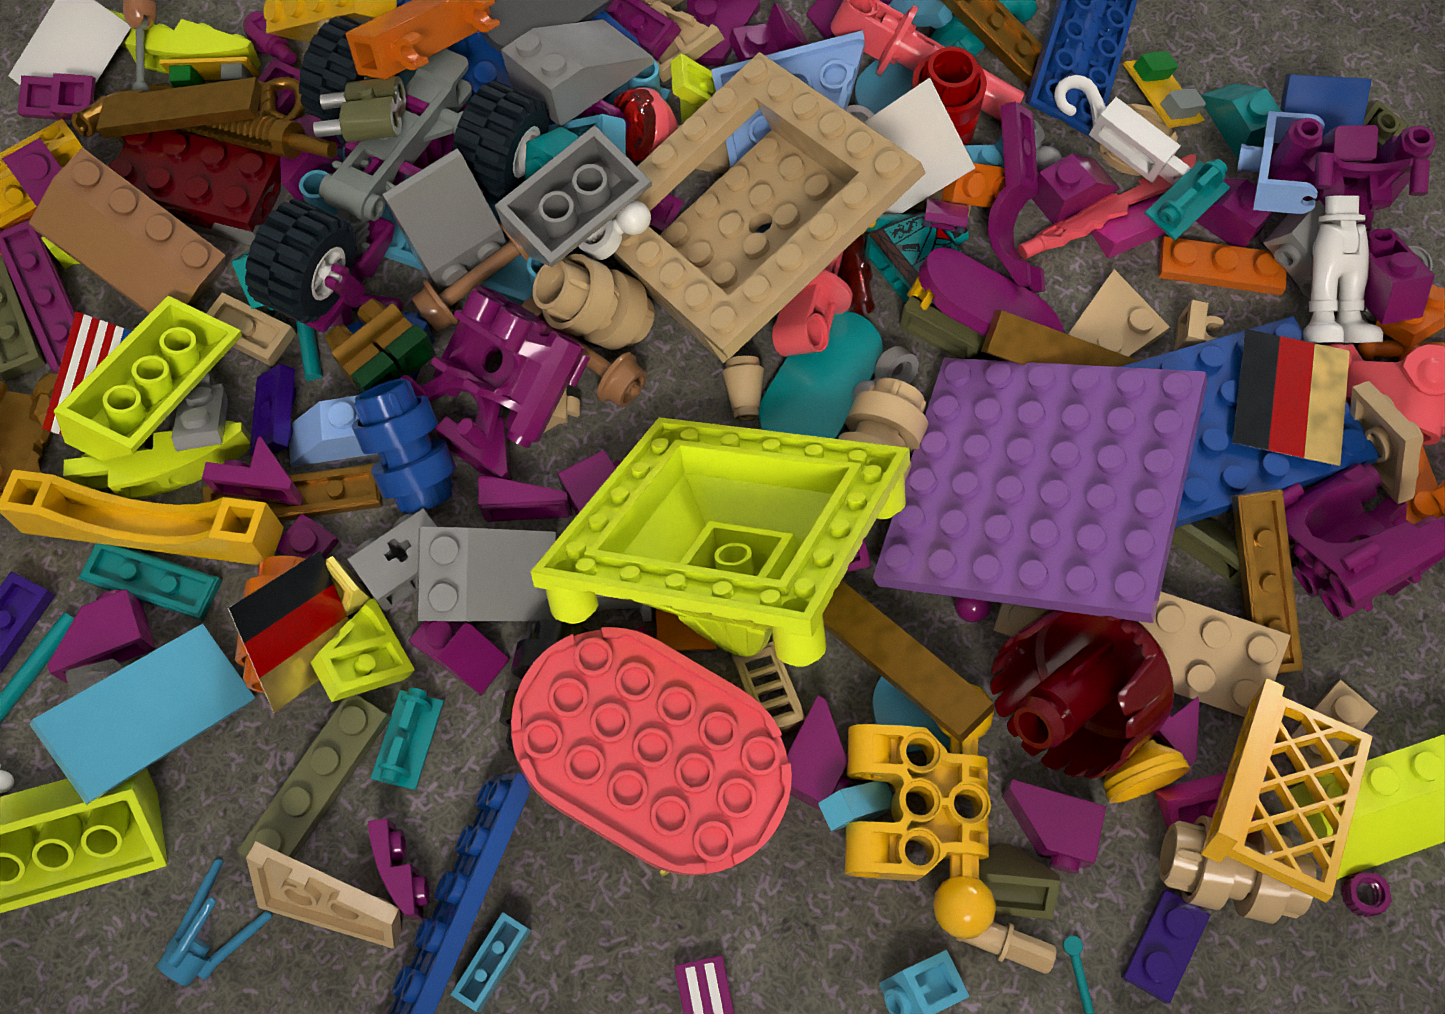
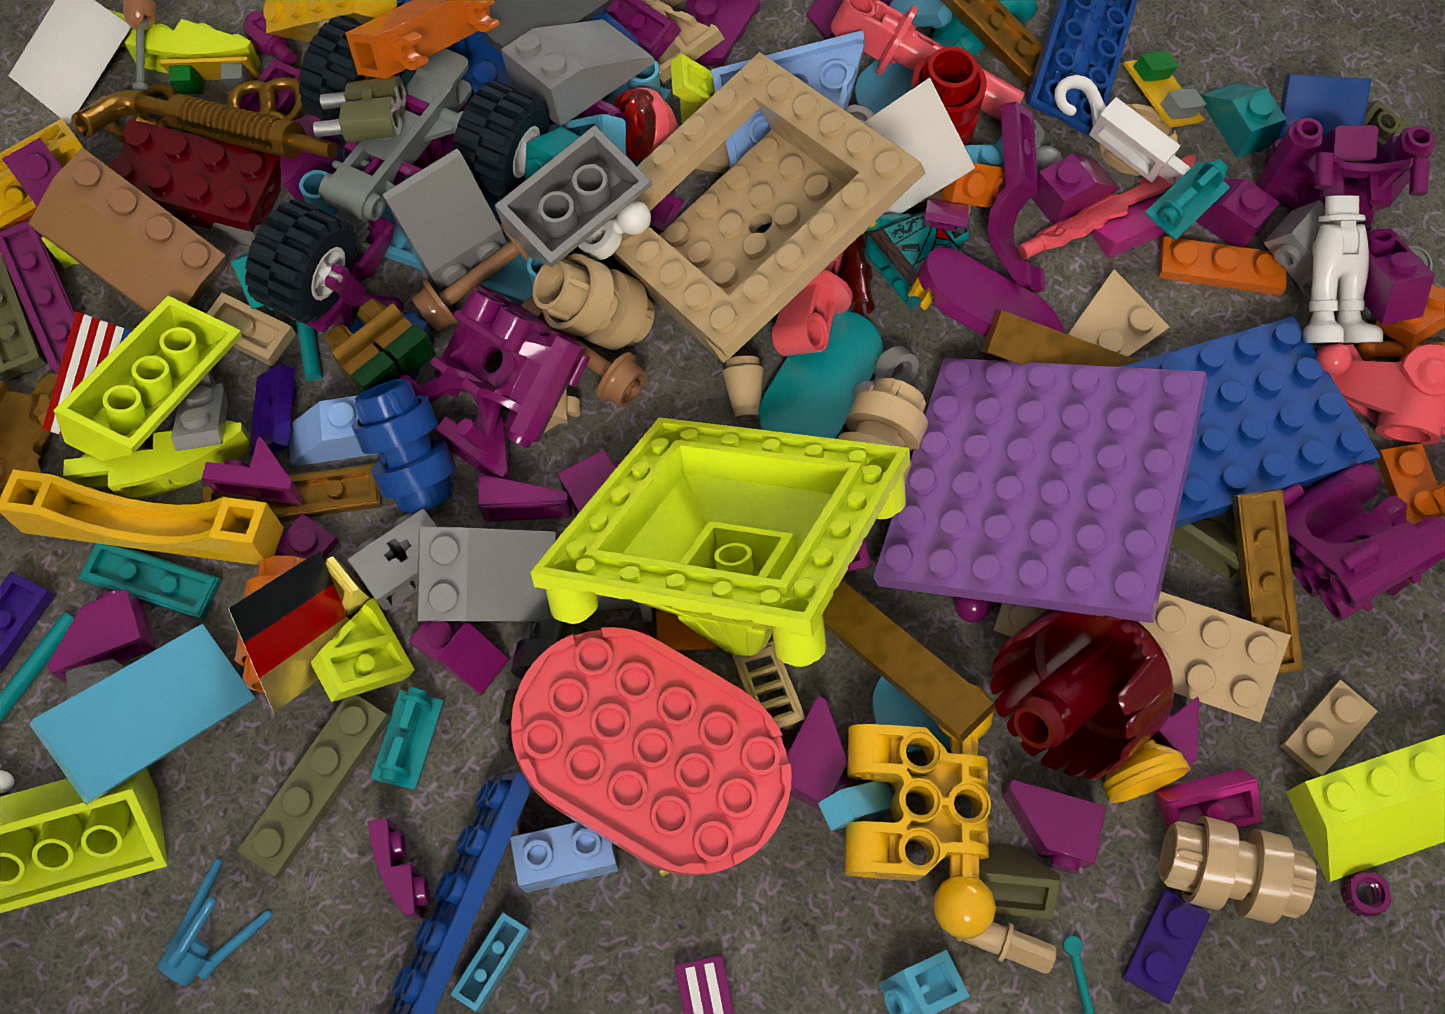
(55, 96): magenta slope -> none
(179, 107): pearl gold tile -> none
(319, 899): tan wing -> none
(561, 856): none -> light blue brick
(777, 35): magenta slope -> none
(940, 330): olive tile -> none
(1193, 325): tan tile -> none
(1244, 783): yellow fence -> none
(1270, 193): light blue piece -> none
(1291, 397): sticker -> none
(1393, 437): tan plate -> none

